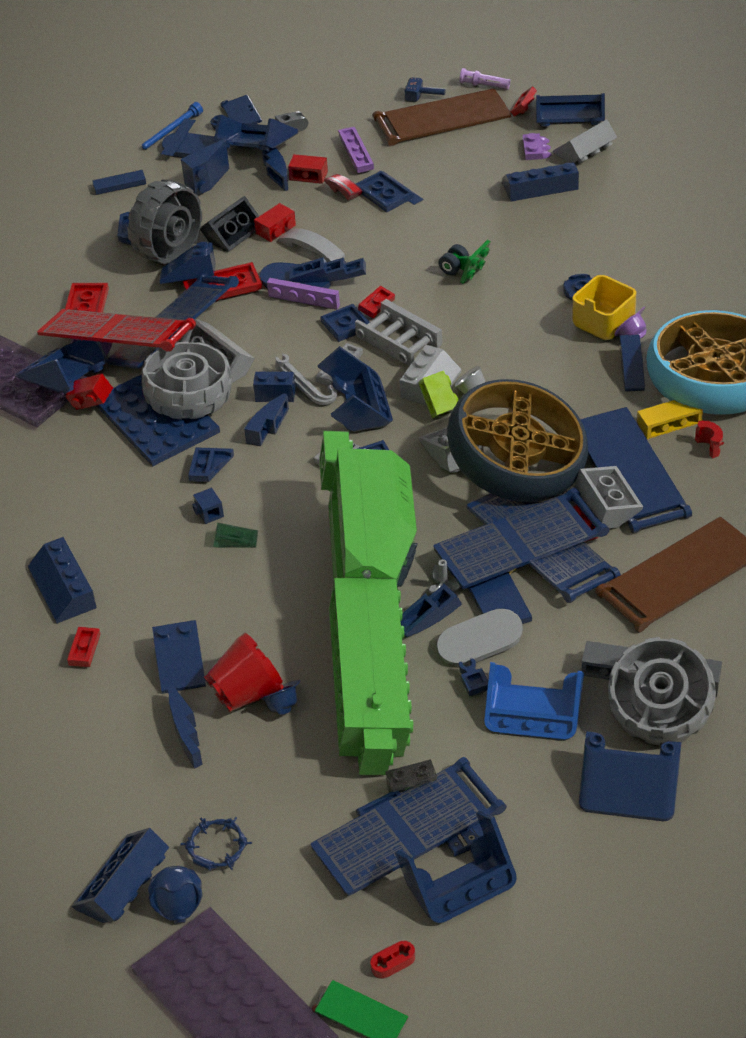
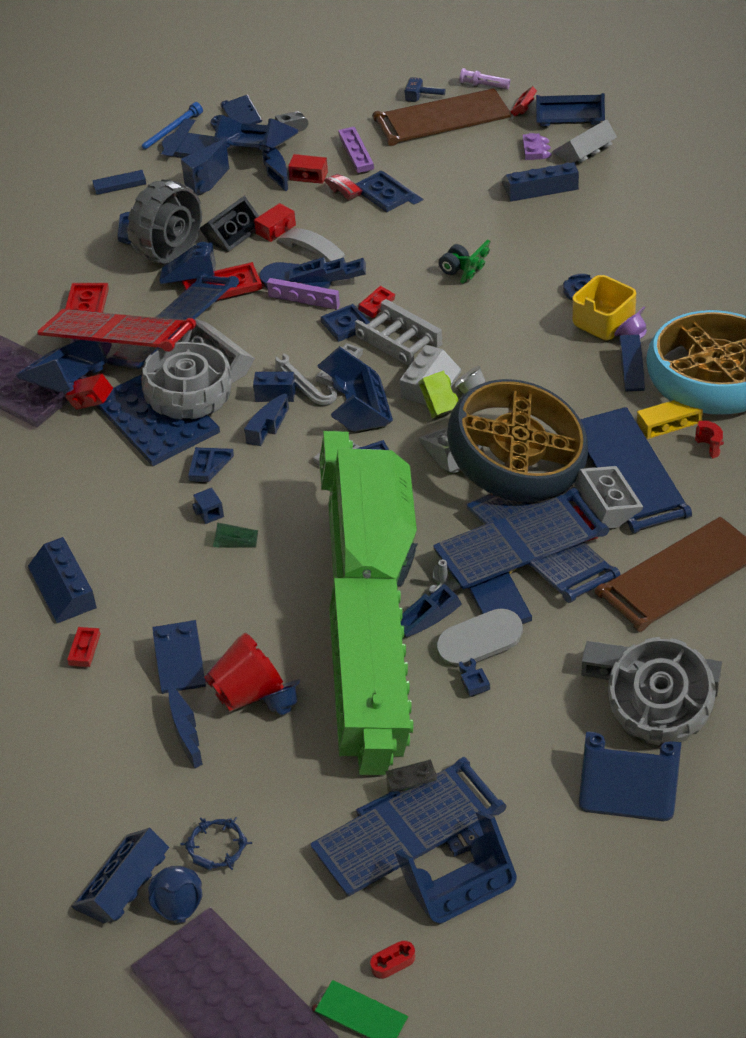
(530, 708): blue windscreen -> none

